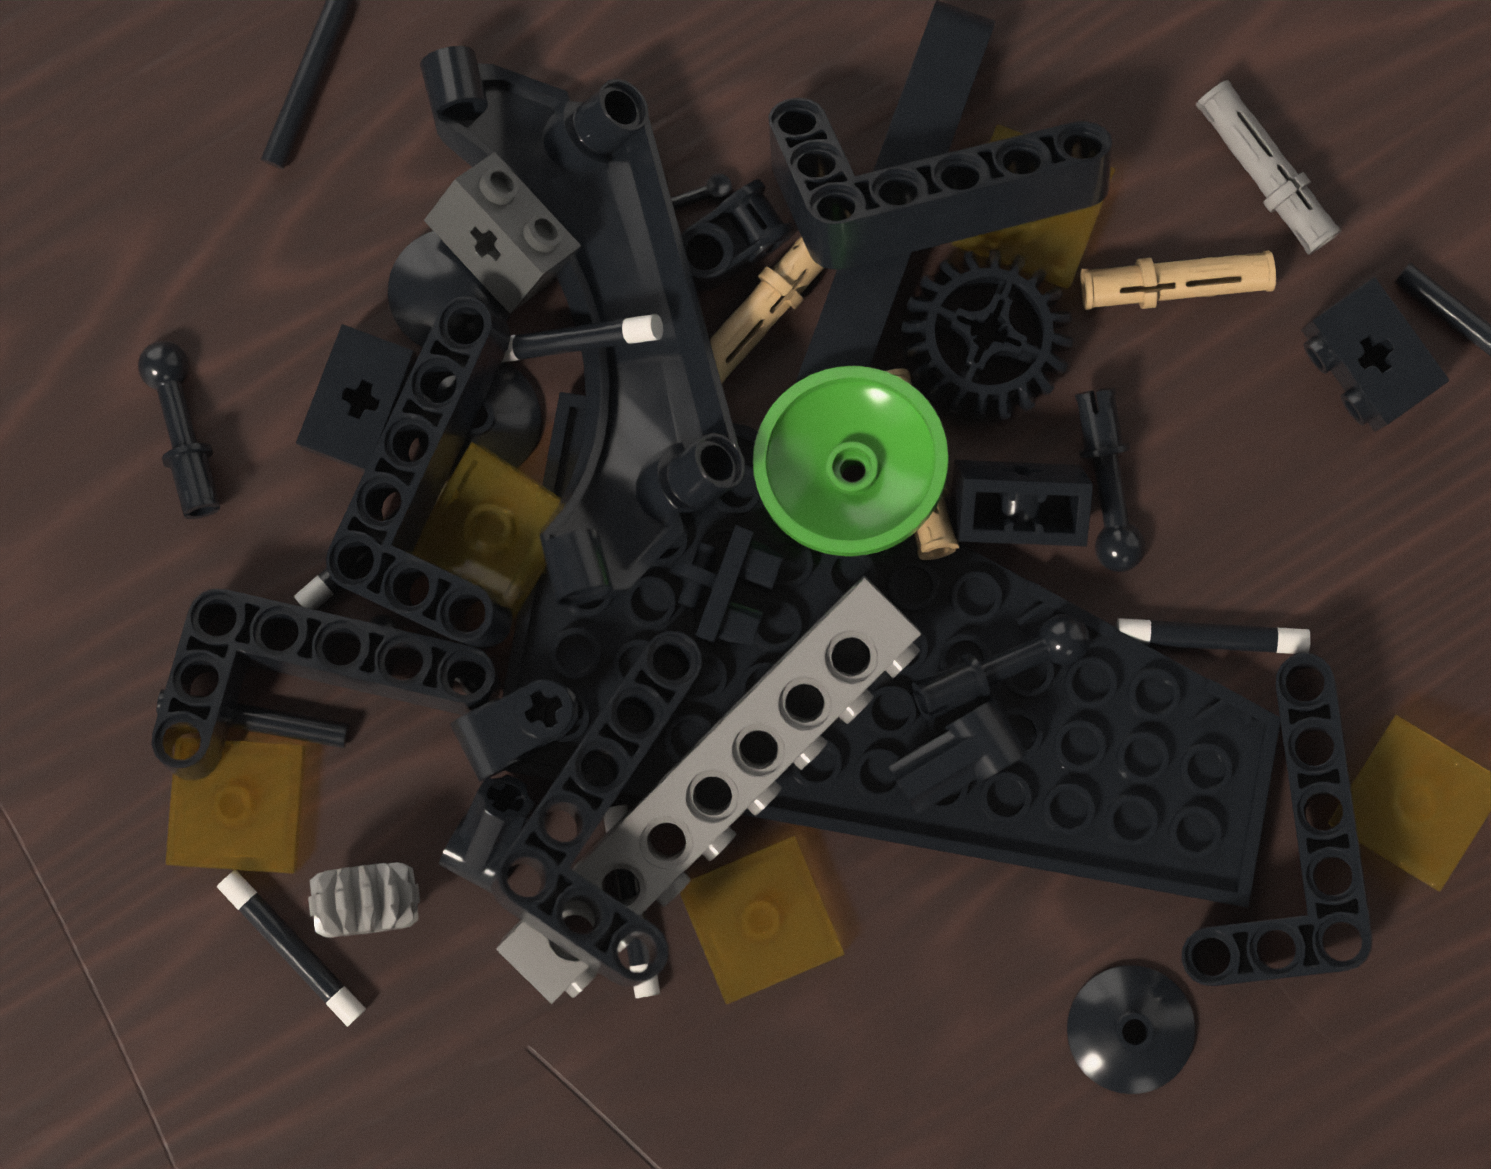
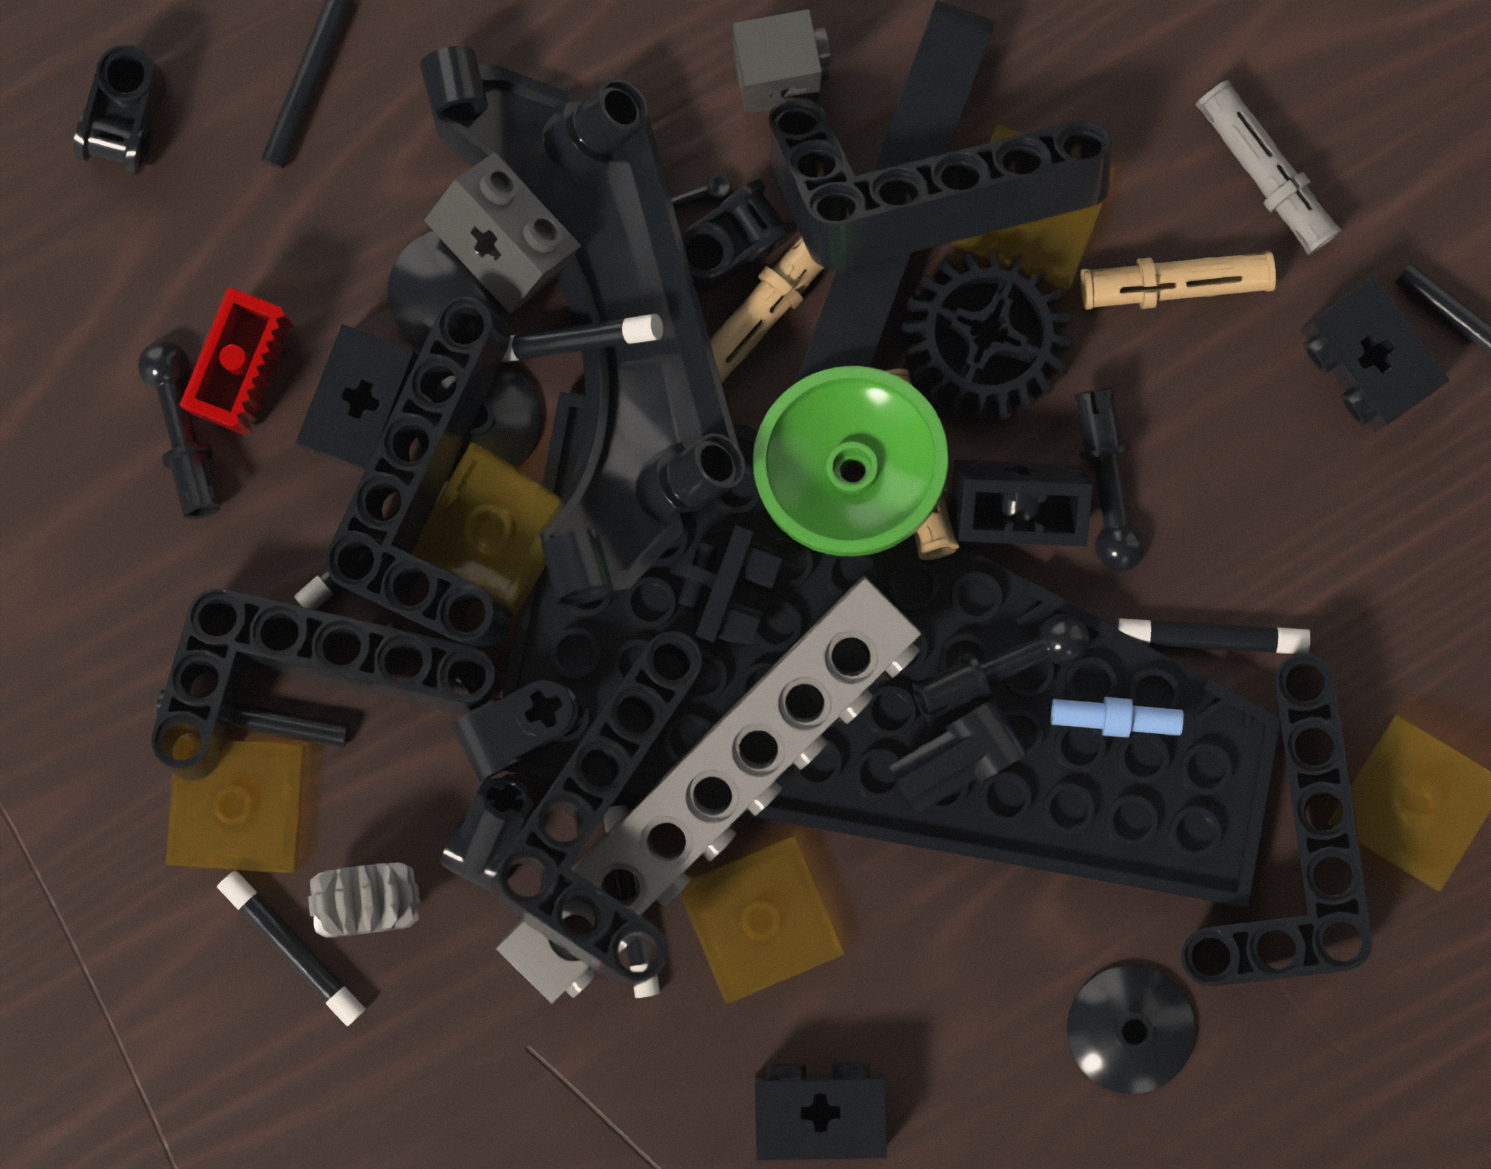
(120, 114): none -> black piece
(237, 361): none -> red brick
(779, 59): none -> dark grey brick
(851, 1133): none -> black brick
(1117, 717): none -> light blue bar

